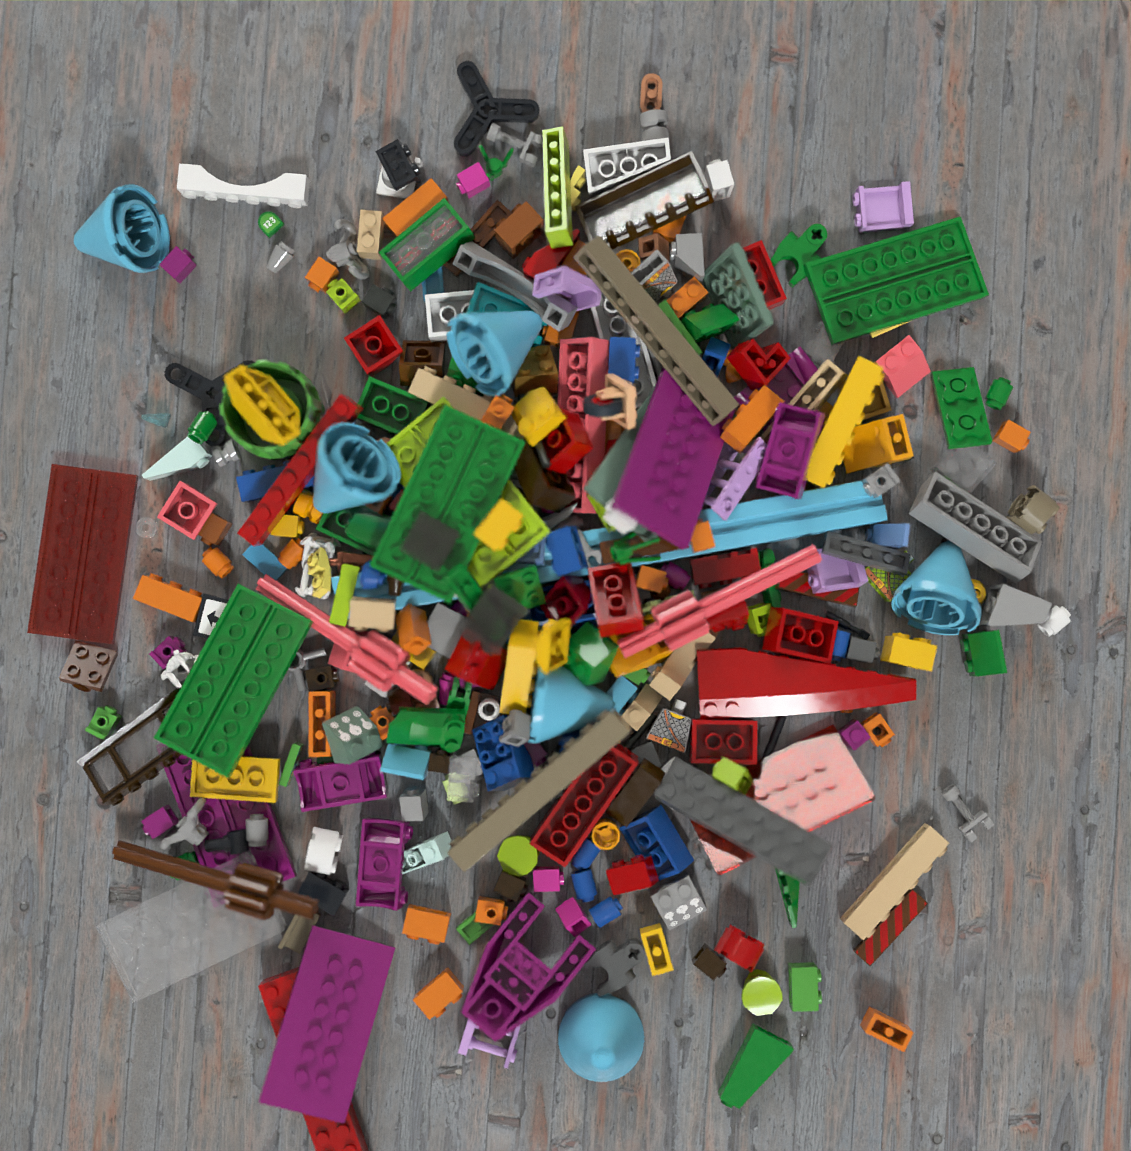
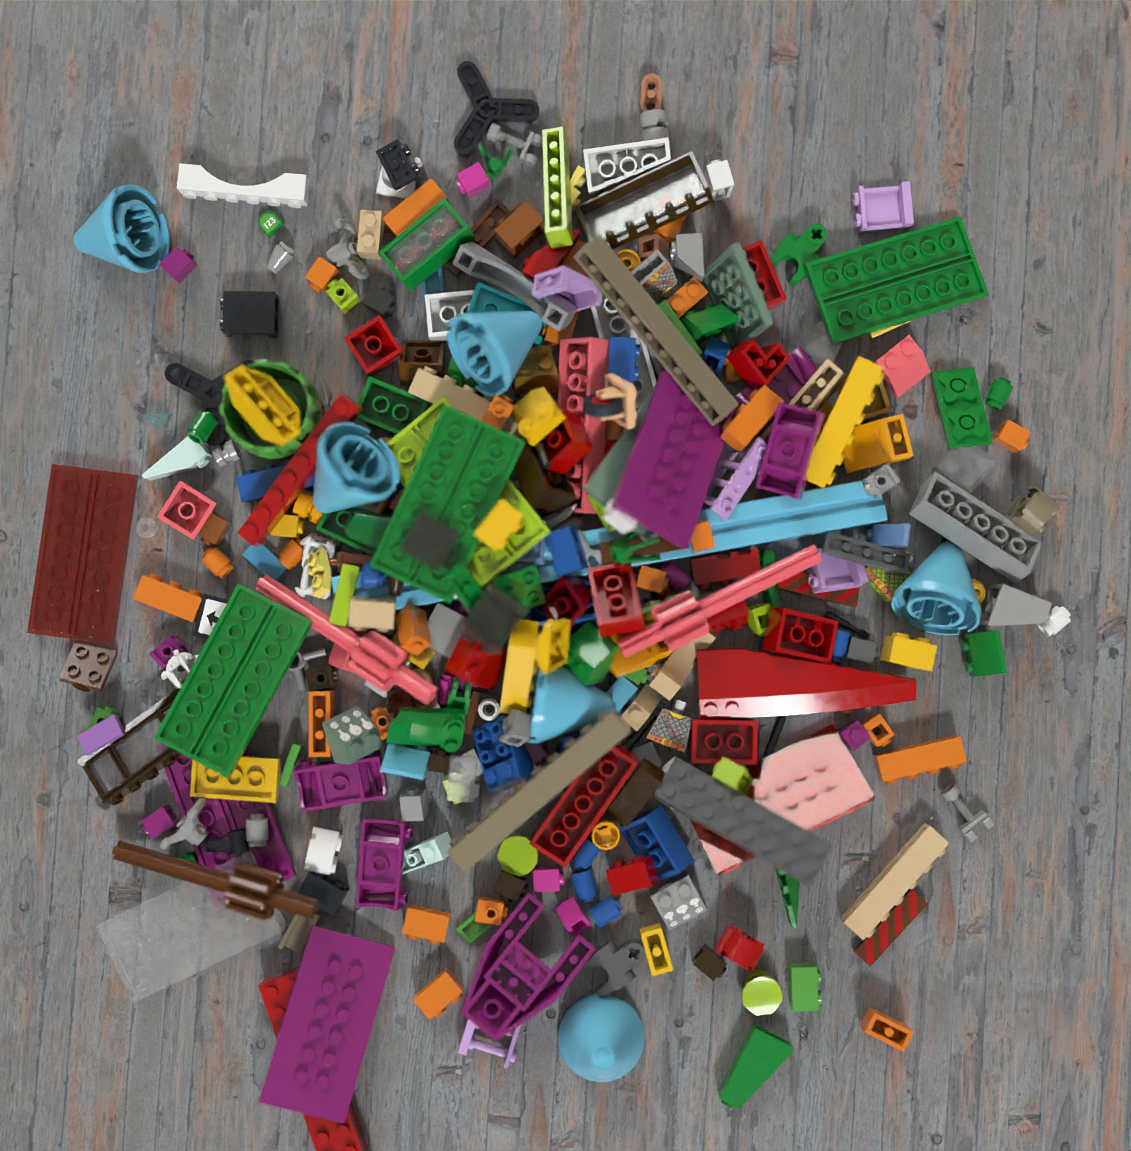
(101, 734): none -> medium lavender tile
(249, 313): none -> black panel
(919, 758): none -> orange brick

